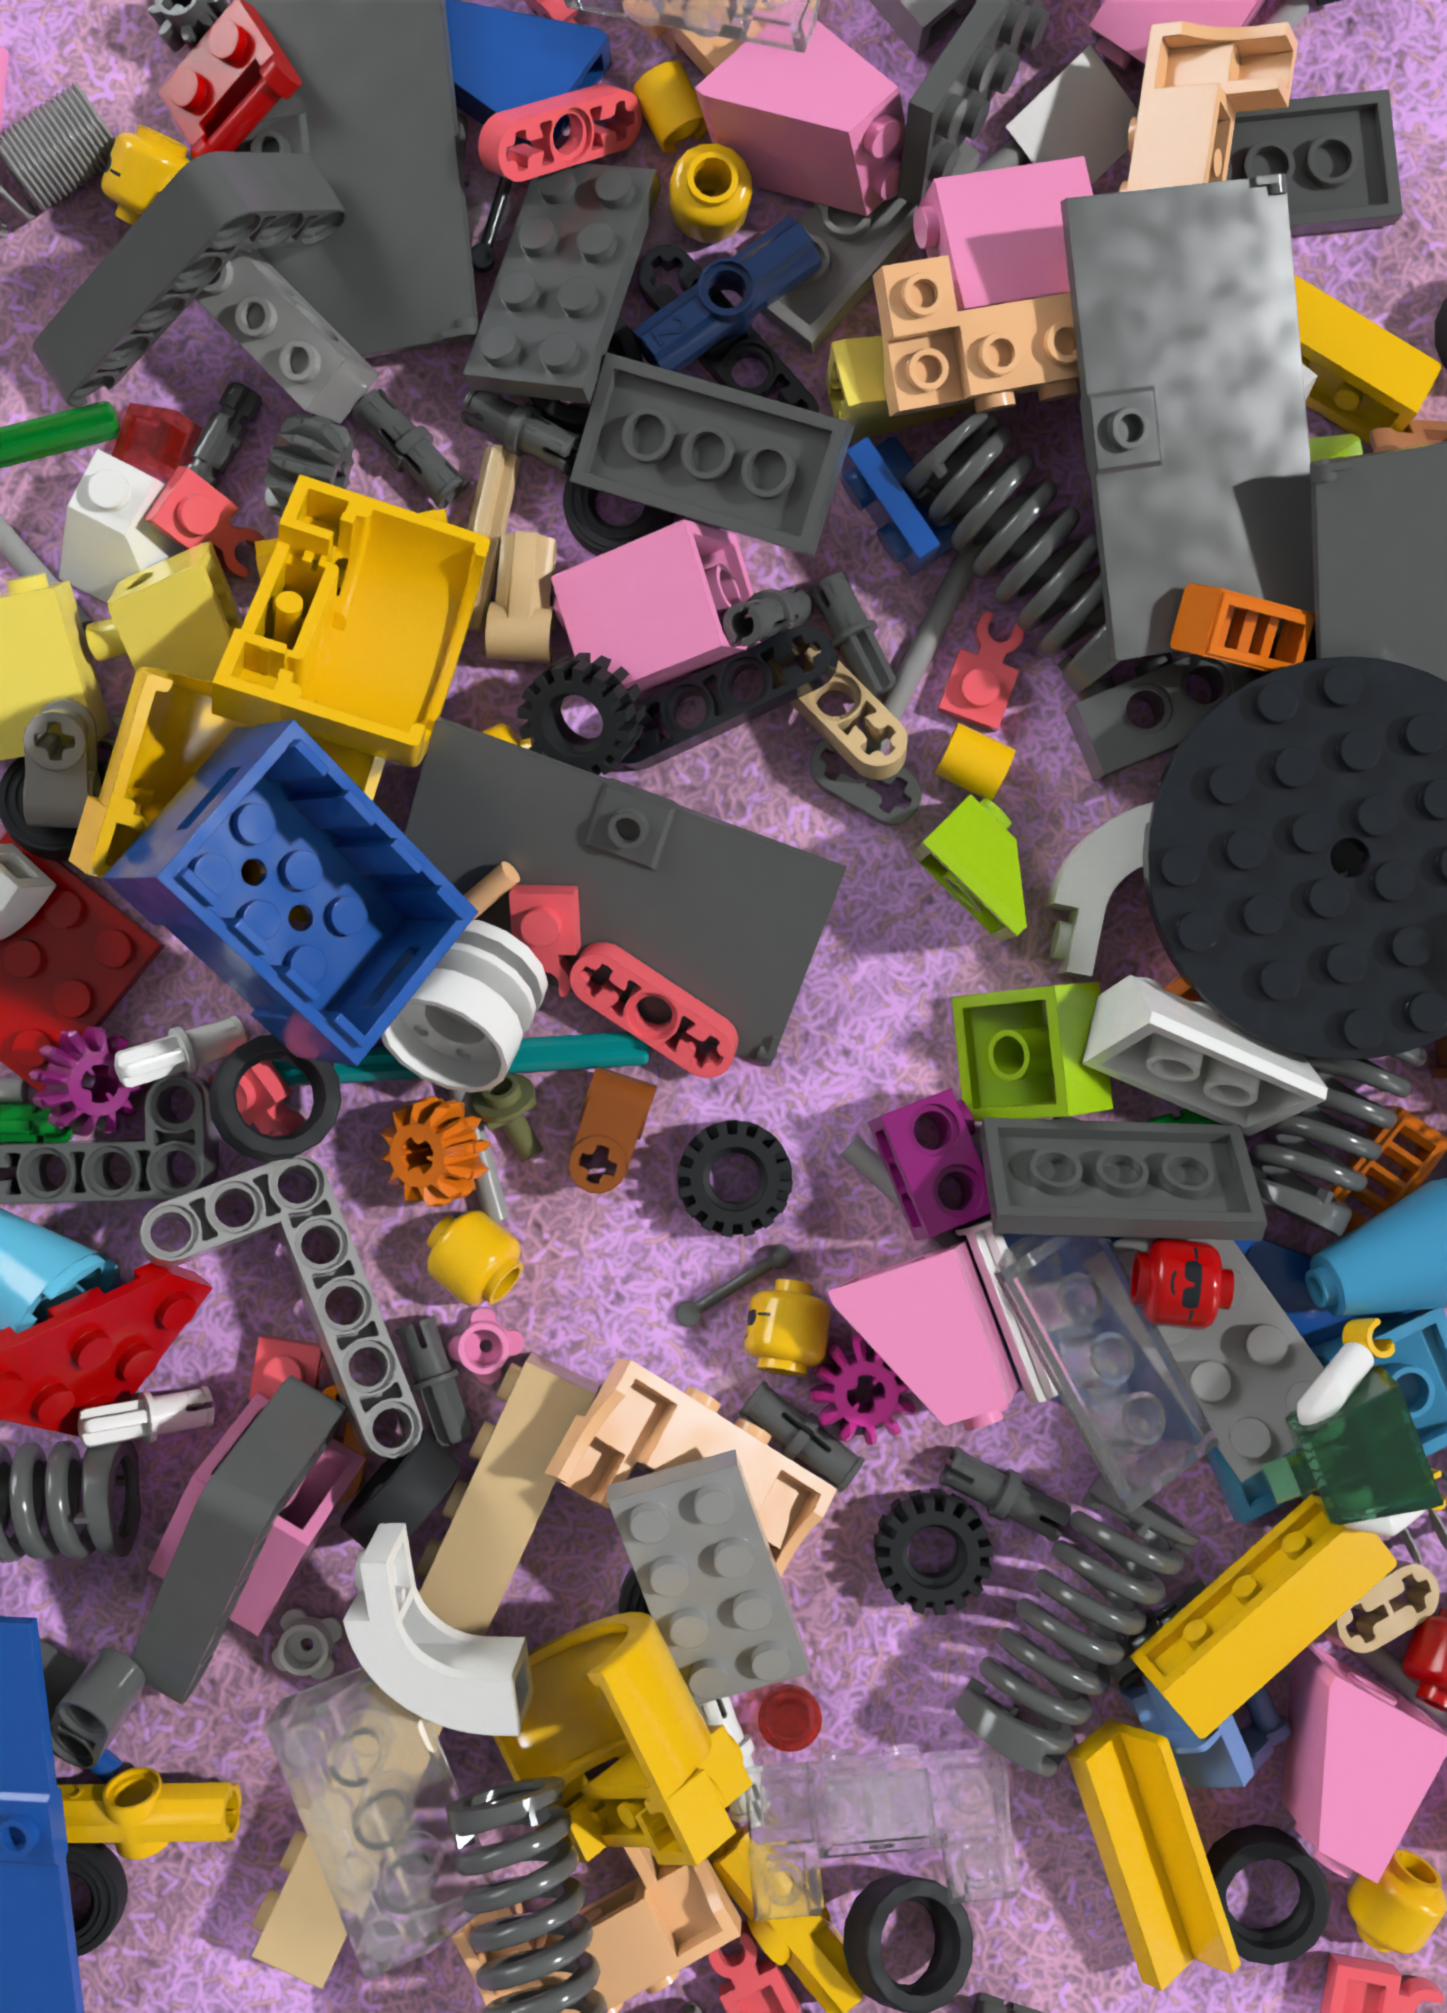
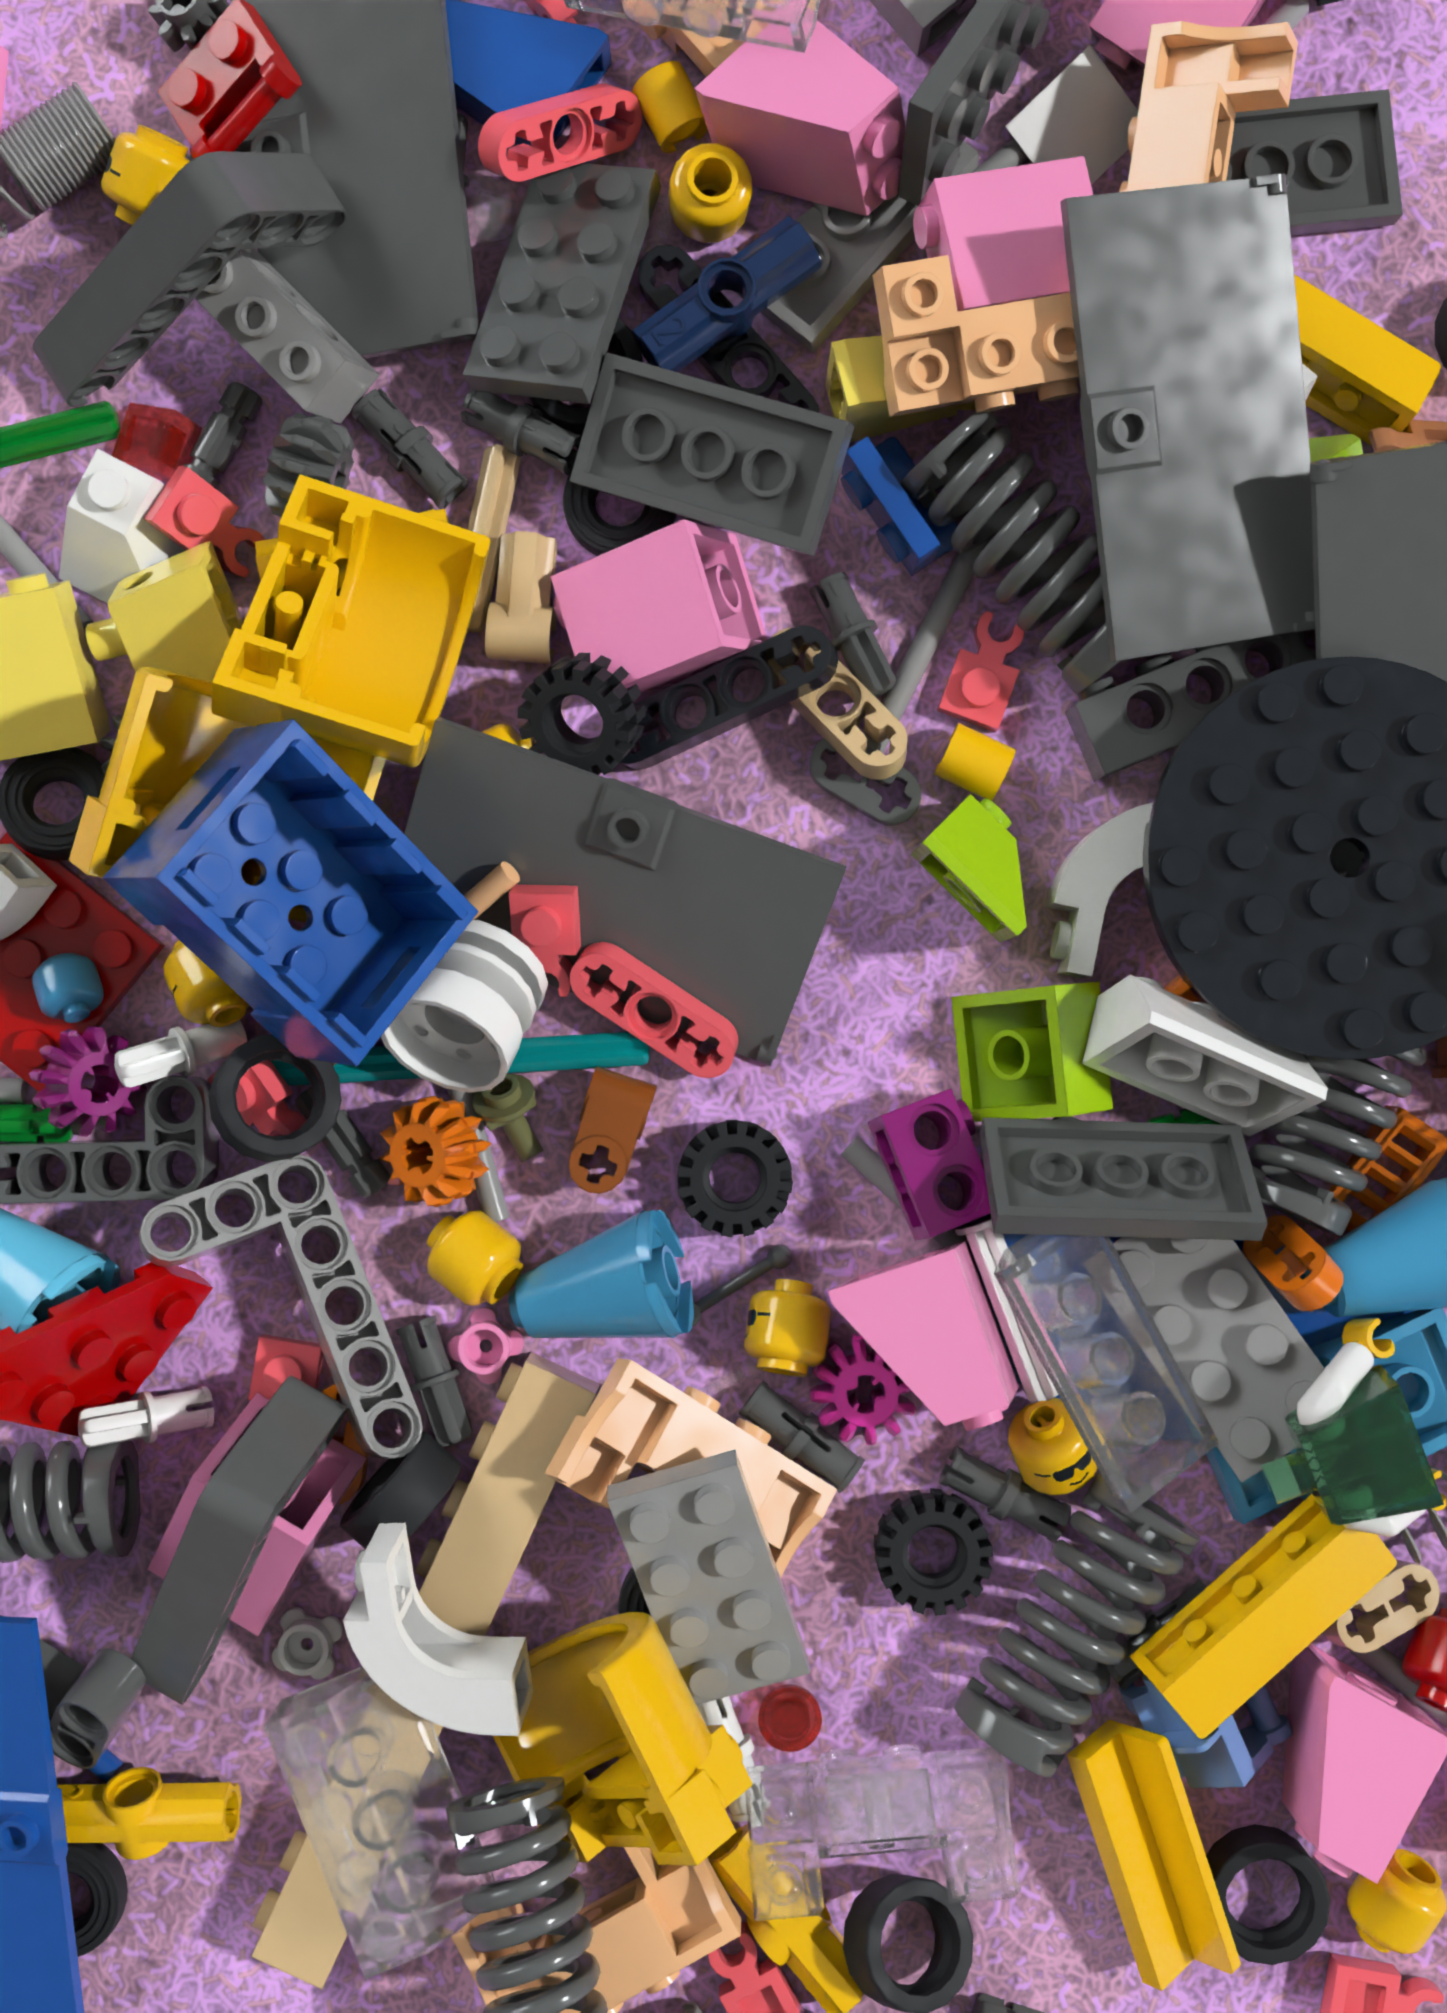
(56, 774): light grey piece -> none
(67, 987): none -> dark azure piece
(199, 991): none -> yellow head
(349, 1150): none -> dark grey axle
(482, 253): black hinge -> none
(609, 1286): none -> dark azure cone
(767, 615): dark grey pin -> none
(1050, 1449): none -> yellow head
(1180, 1283): red head -> none
(1207, 616): orange slope -> none
(1286, 1267): none -> orange beam

